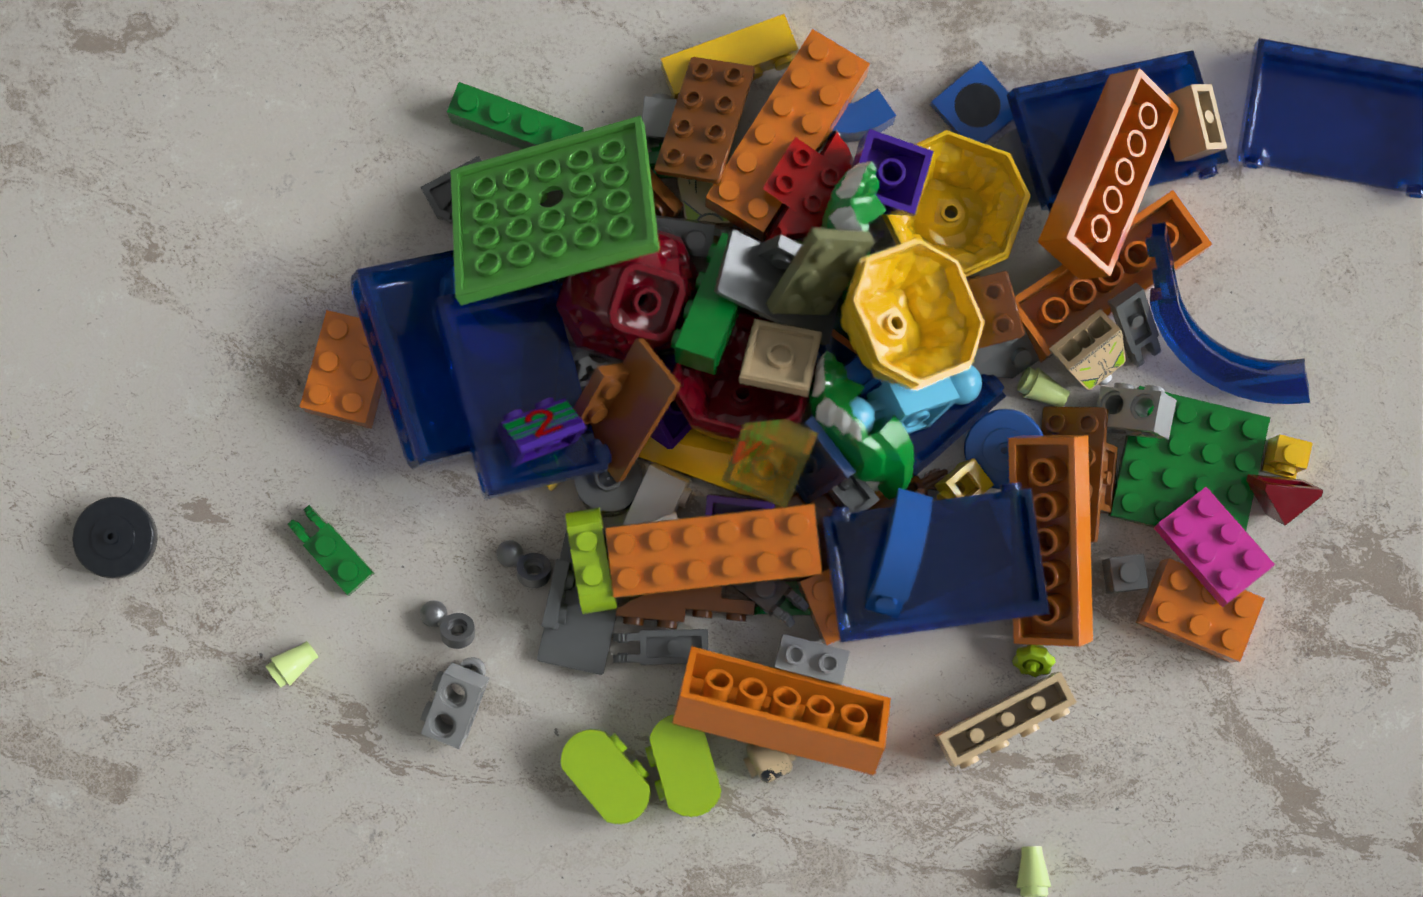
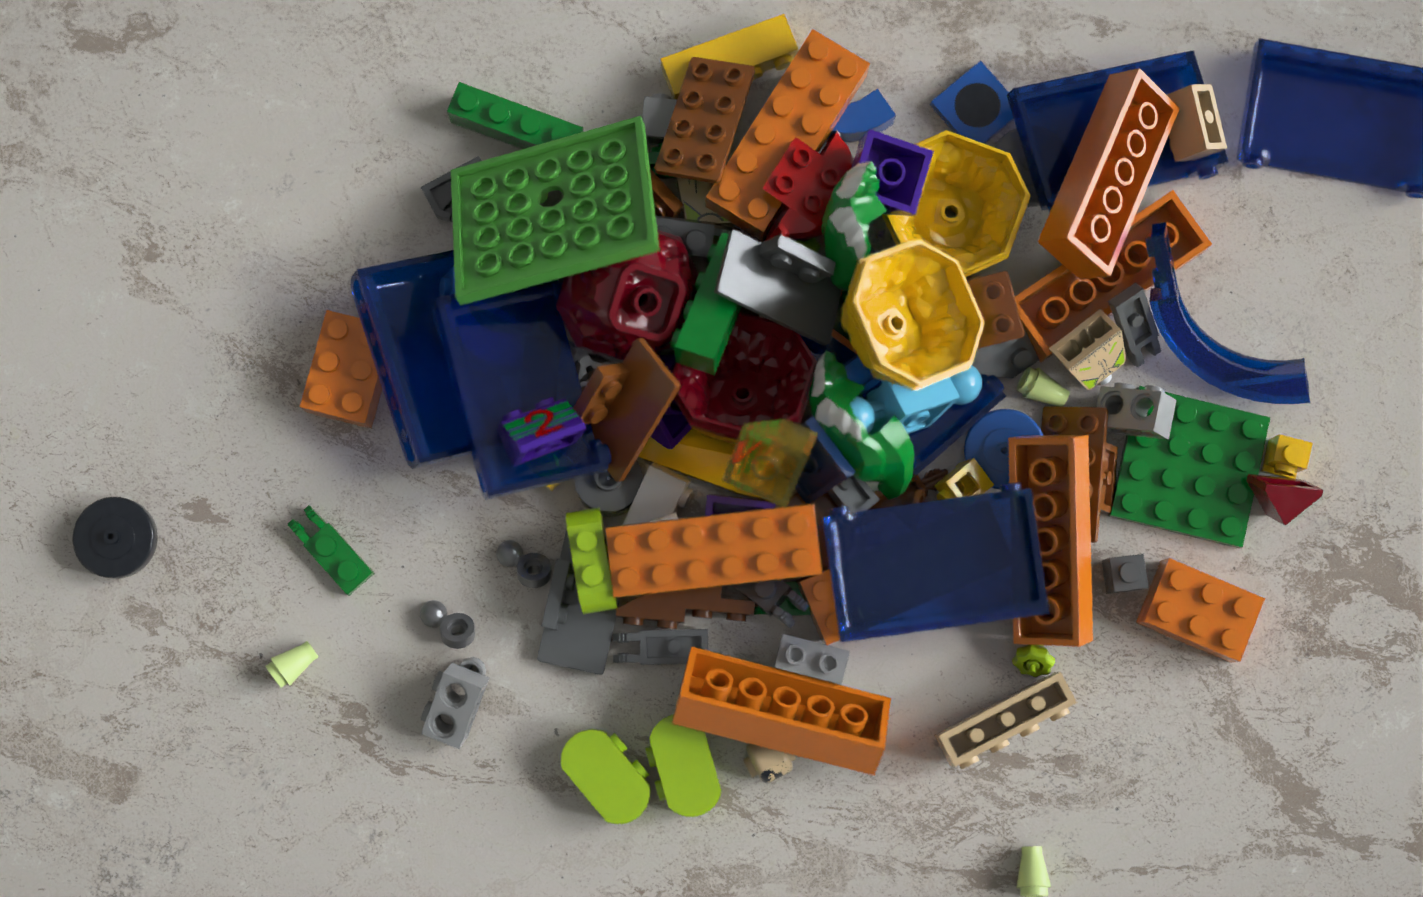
(780, 357): tan plate -> none
(820, 271): olive plate -> none
(901, 553): blue arch -> none
(1214, 546): dark pink plate -> none

